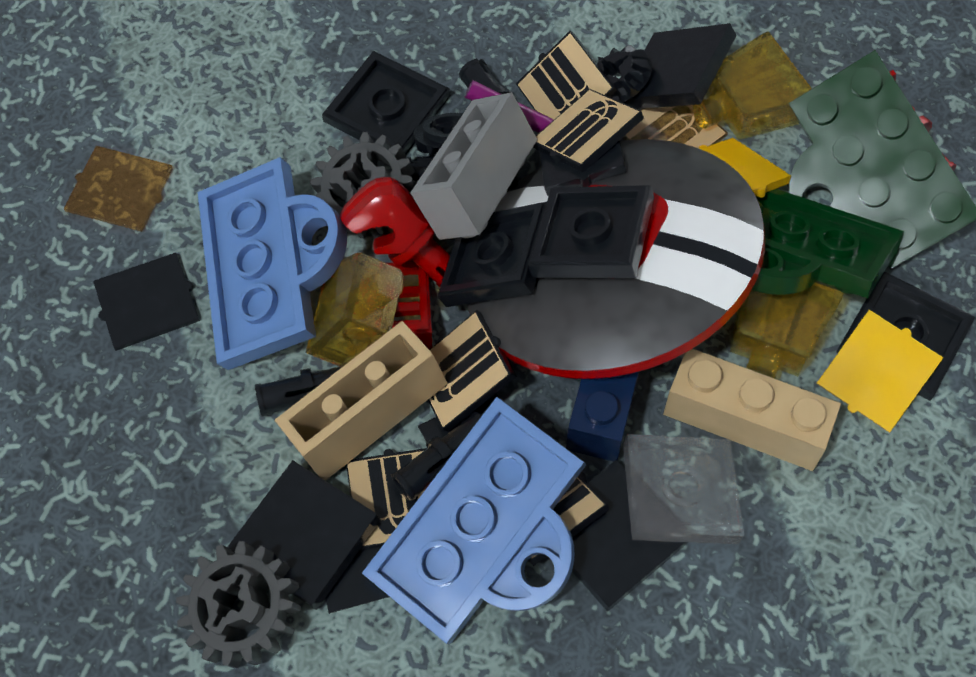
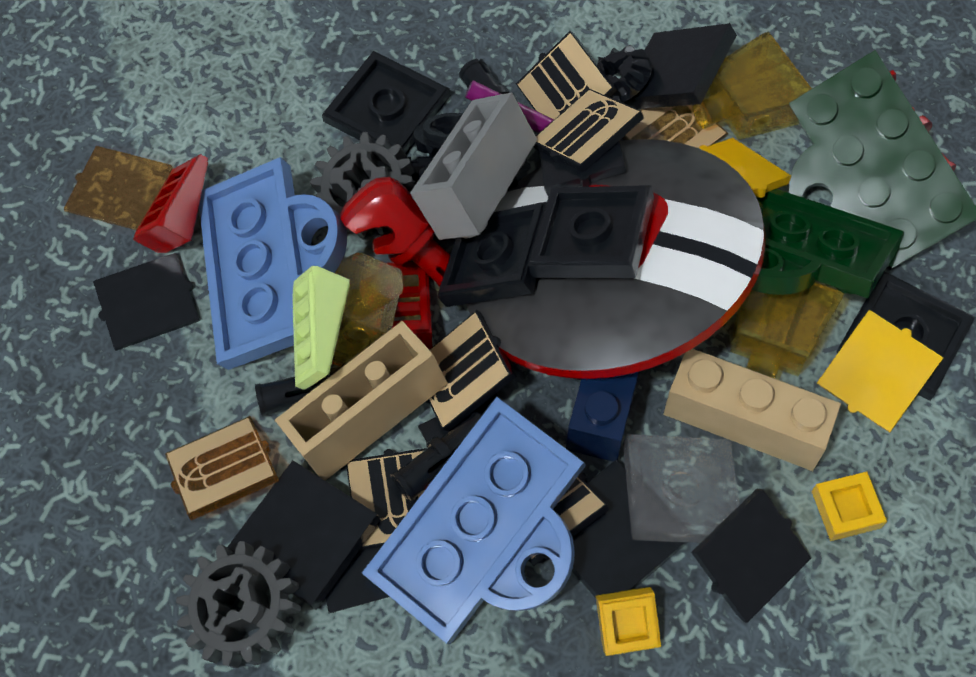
(175, 208): none -> red slope
(221, 468): none -> piece
(317, 318): none -> yellowish green slope
(628, 621): none -> yellow tile
(751, 555): none -> black piece
(849, 506): none -> yellow plate

